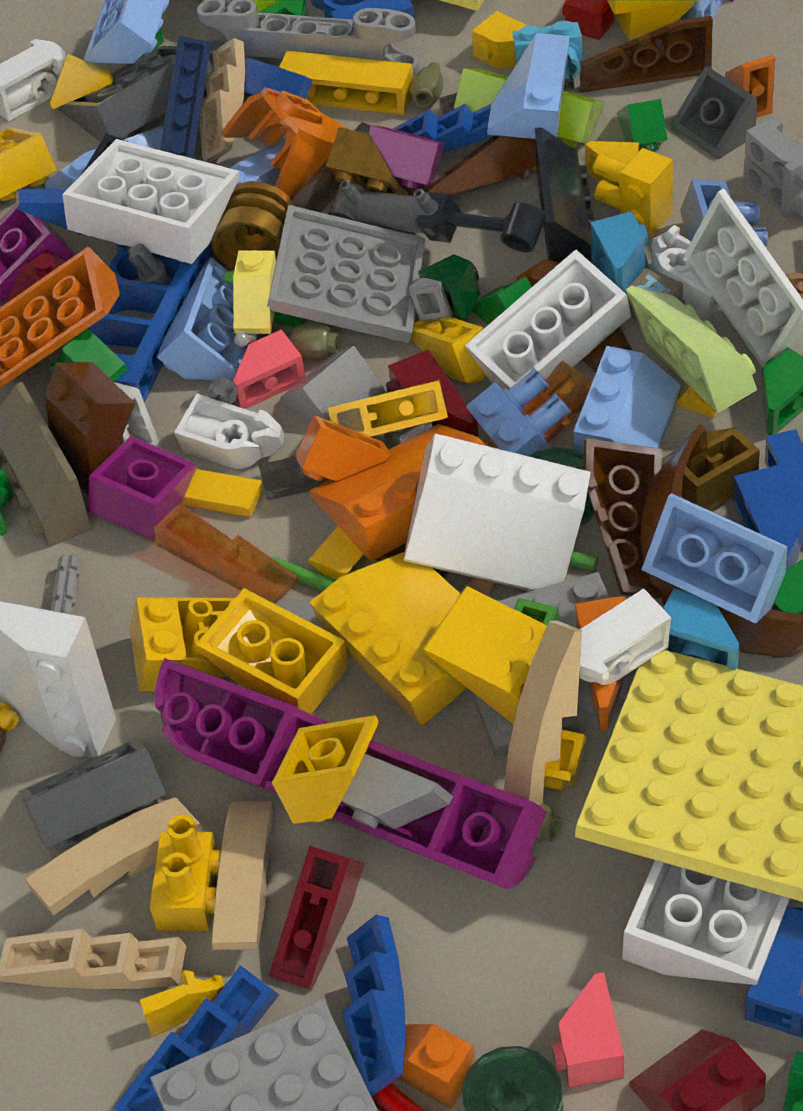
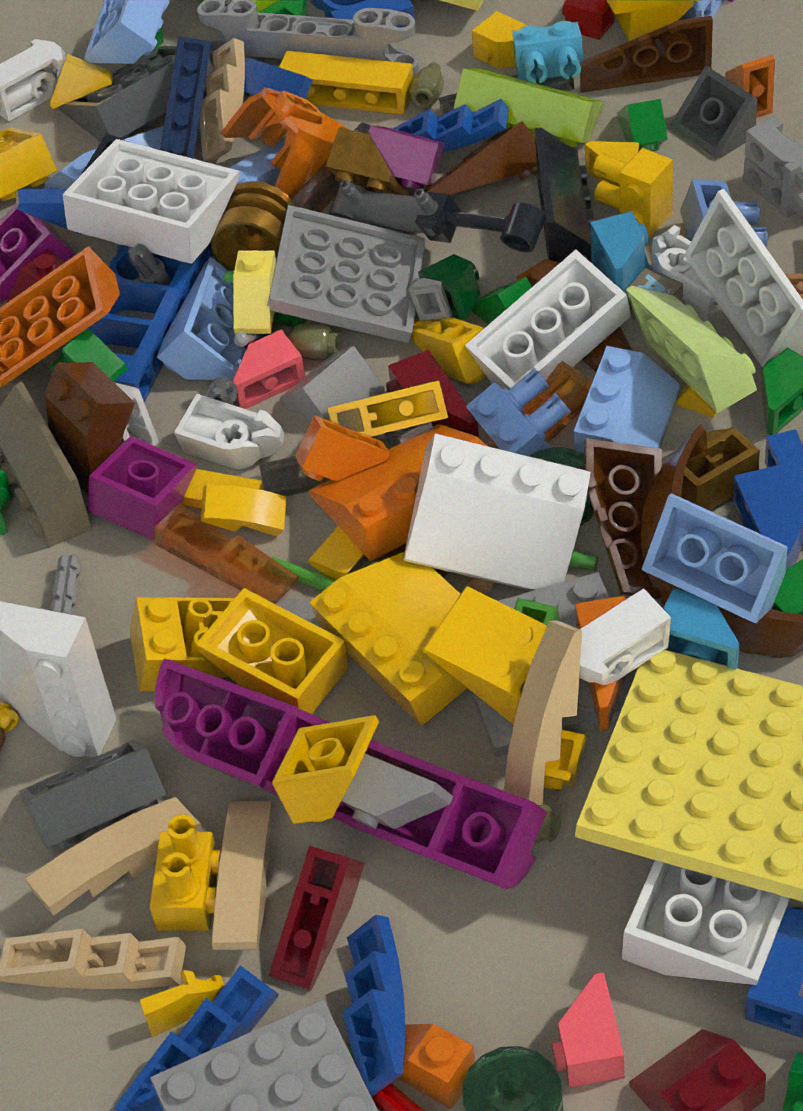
(243, 506): none -> yellow slope
(533, 90): light blue wedge -> none

